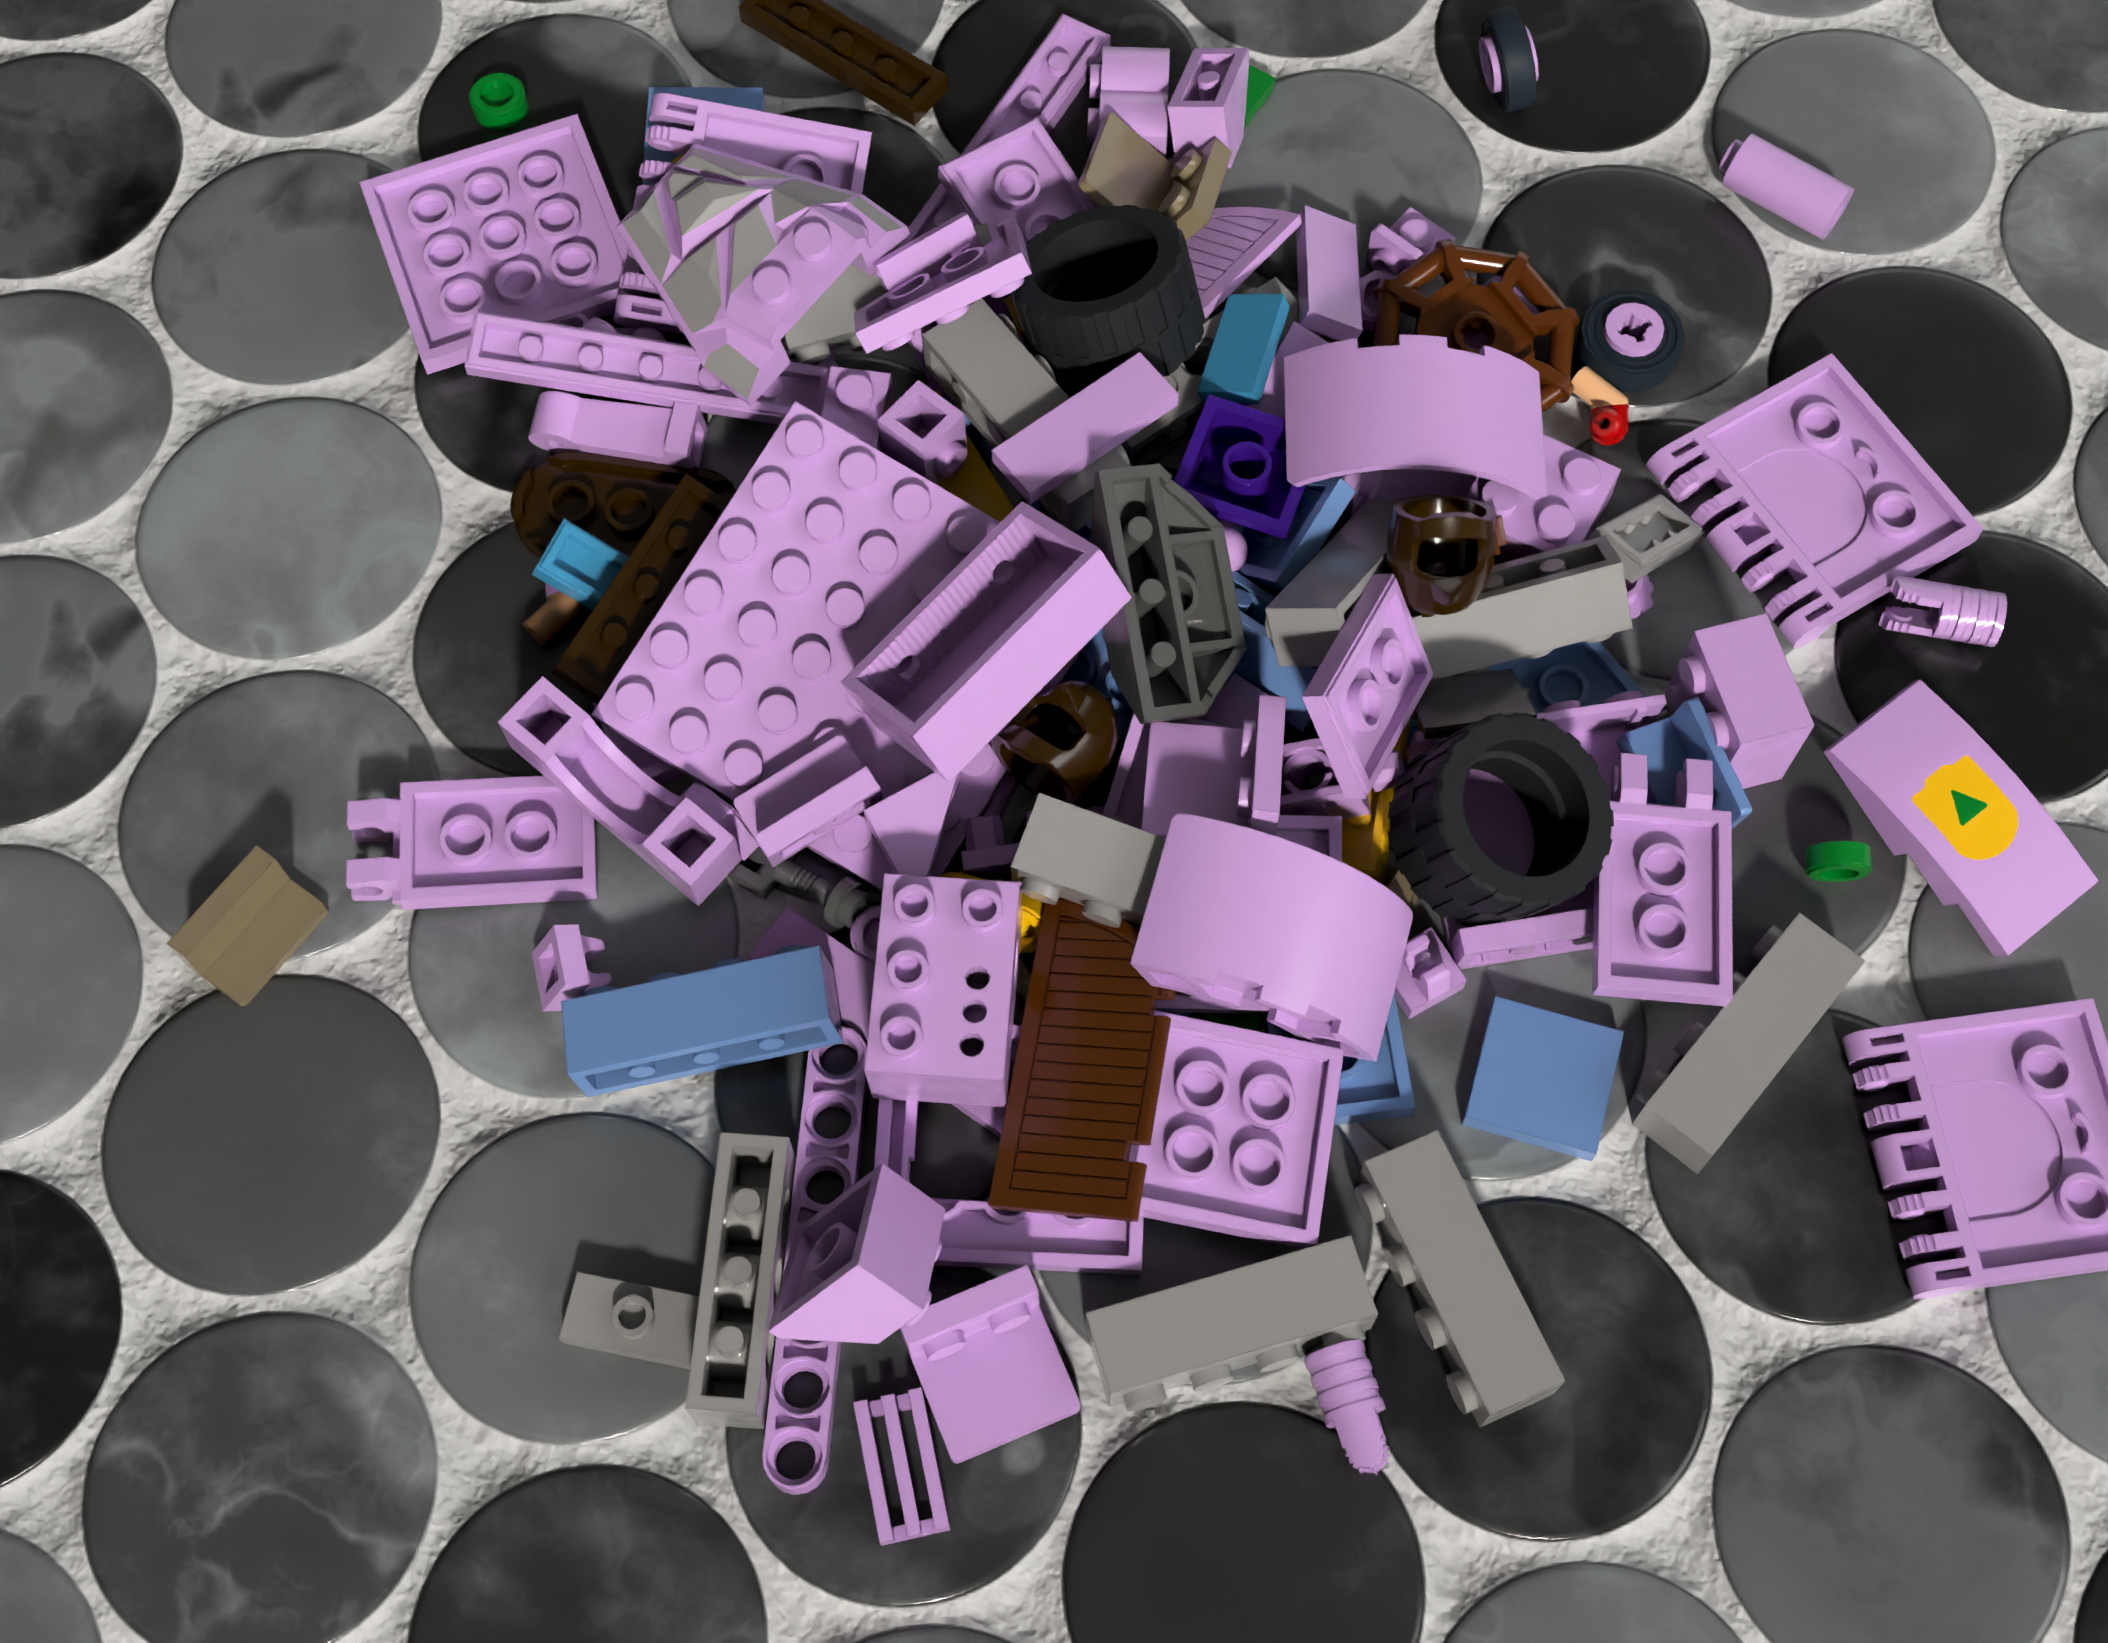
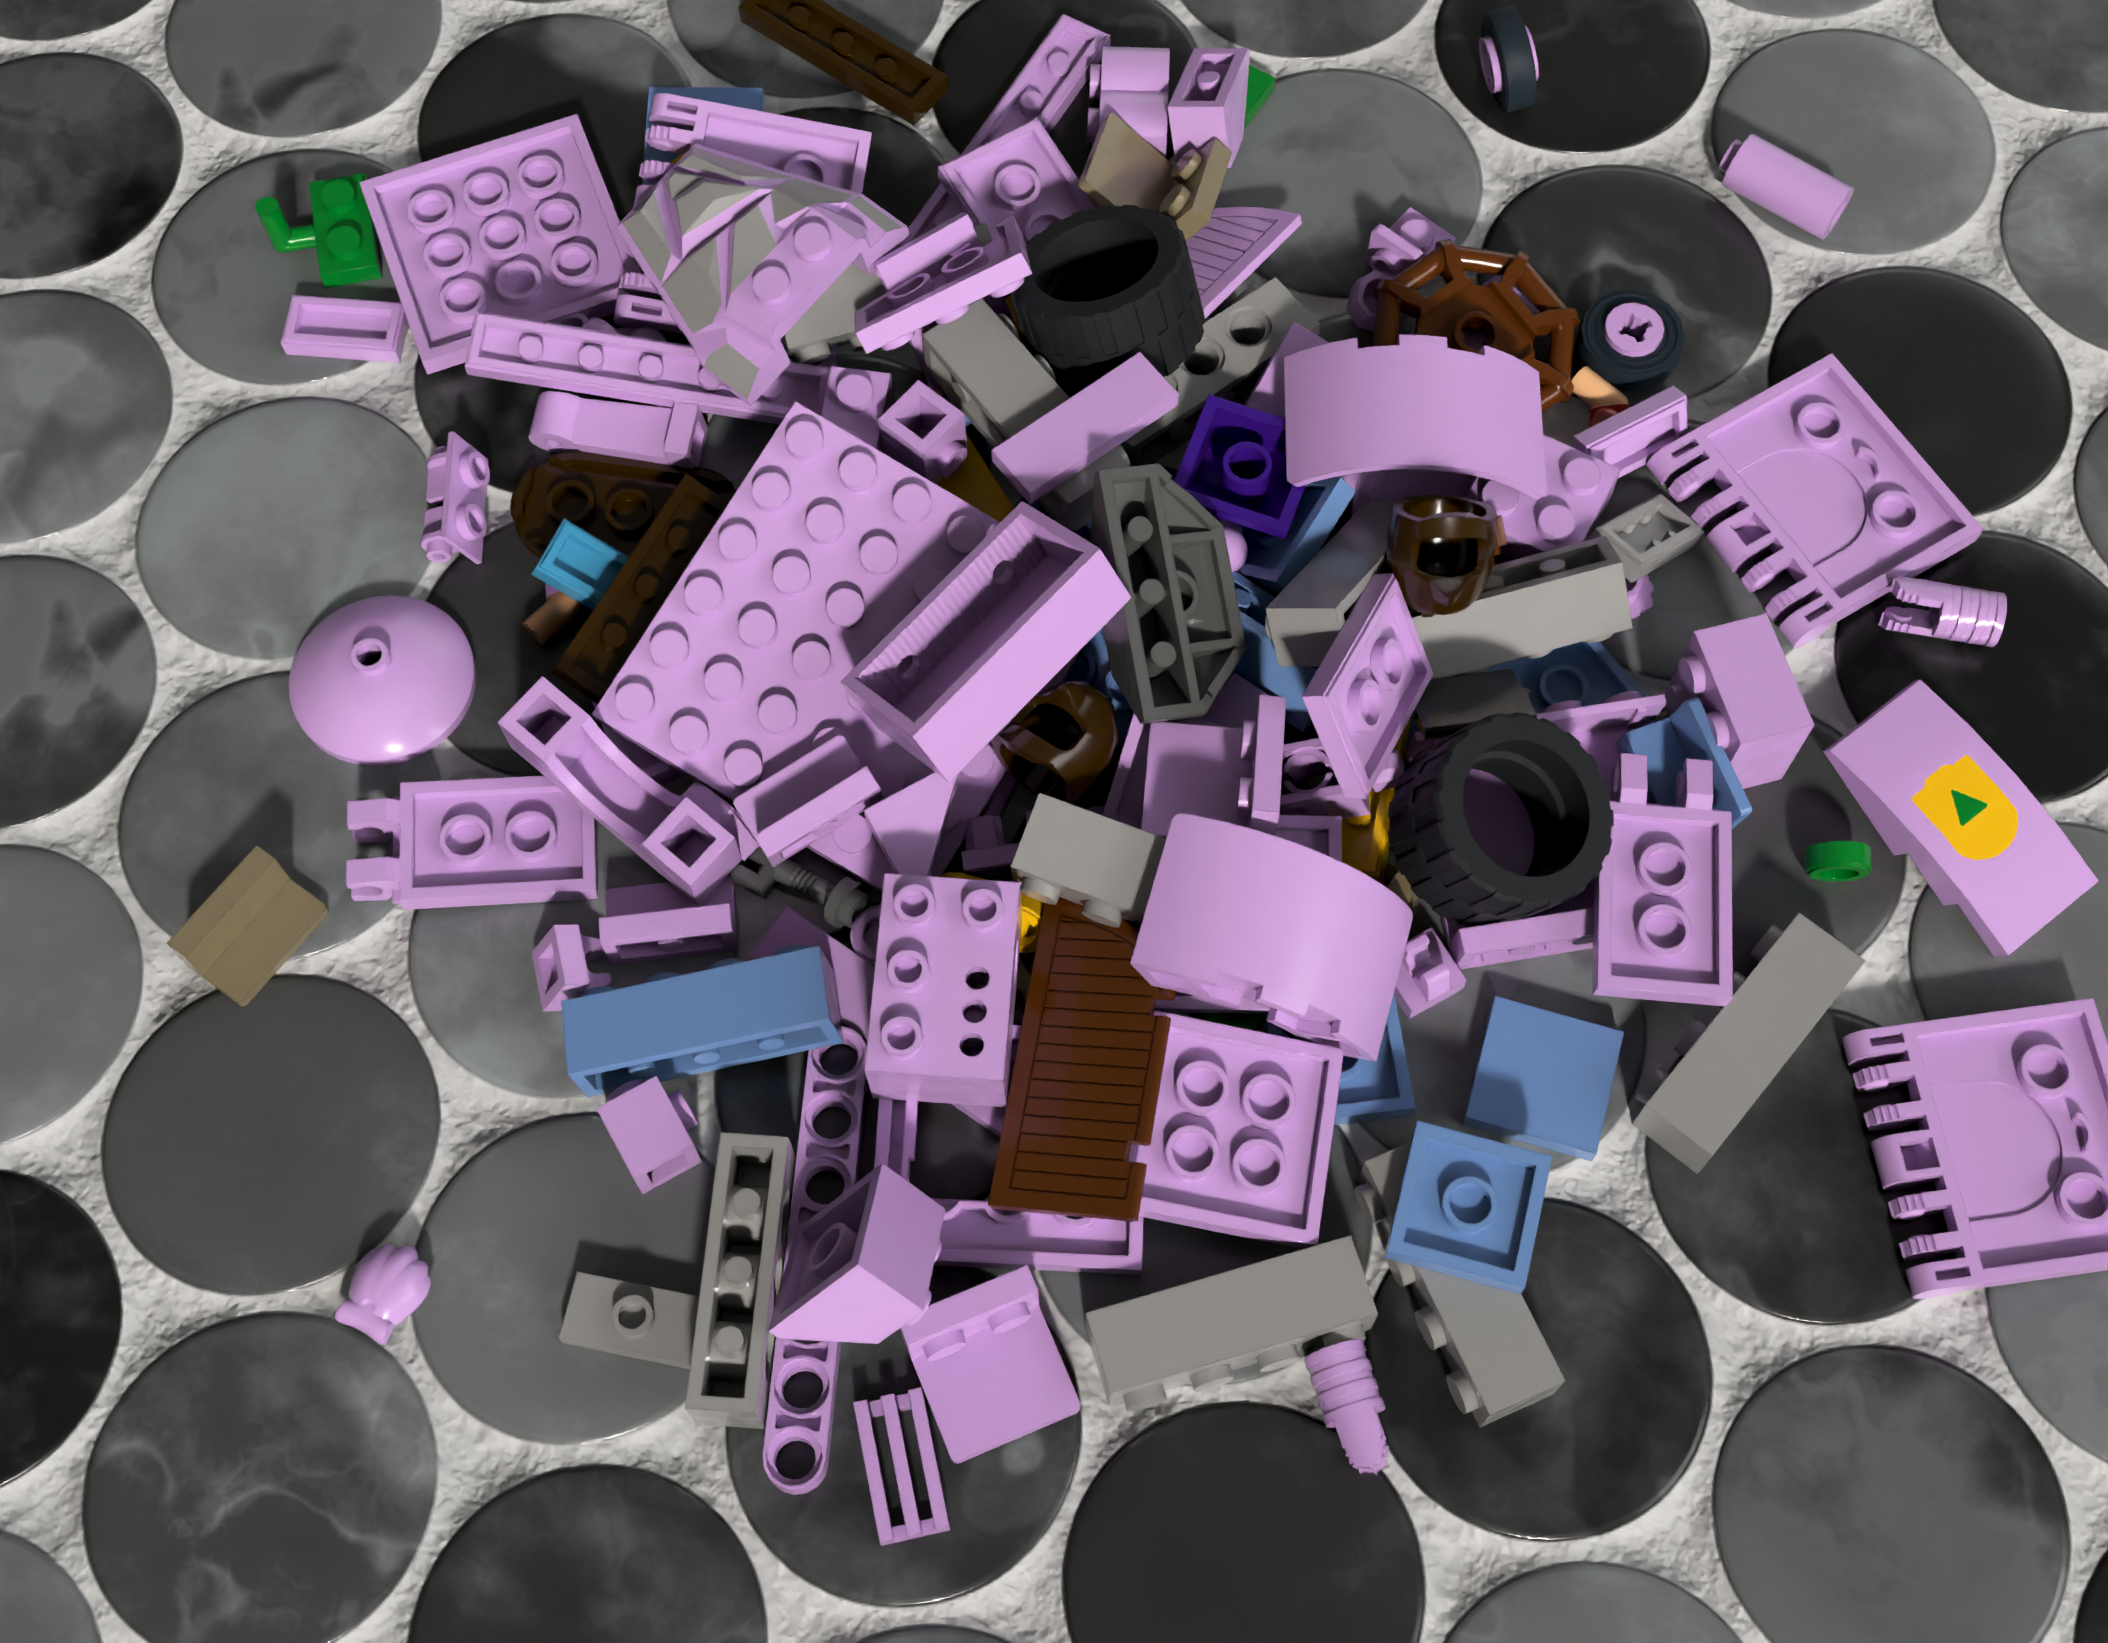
(340, 231): none -> green plate
(345, 328): none -> lavender tile
(384, 1291): none -> lavender animal
(390, 707): none -> lavender dish
(459, 481): none -> lavender hinge
(498, 101): green tile -> none
(650, 1131): none -> lavender brick
(665, 924): none -> lavender panel
(1244, 348): dark azure tile -> none
(1328, 275): lavender tile -> none
(1468, 1207): none -> medium blue tile
(1637, 432): none -> lavender tile

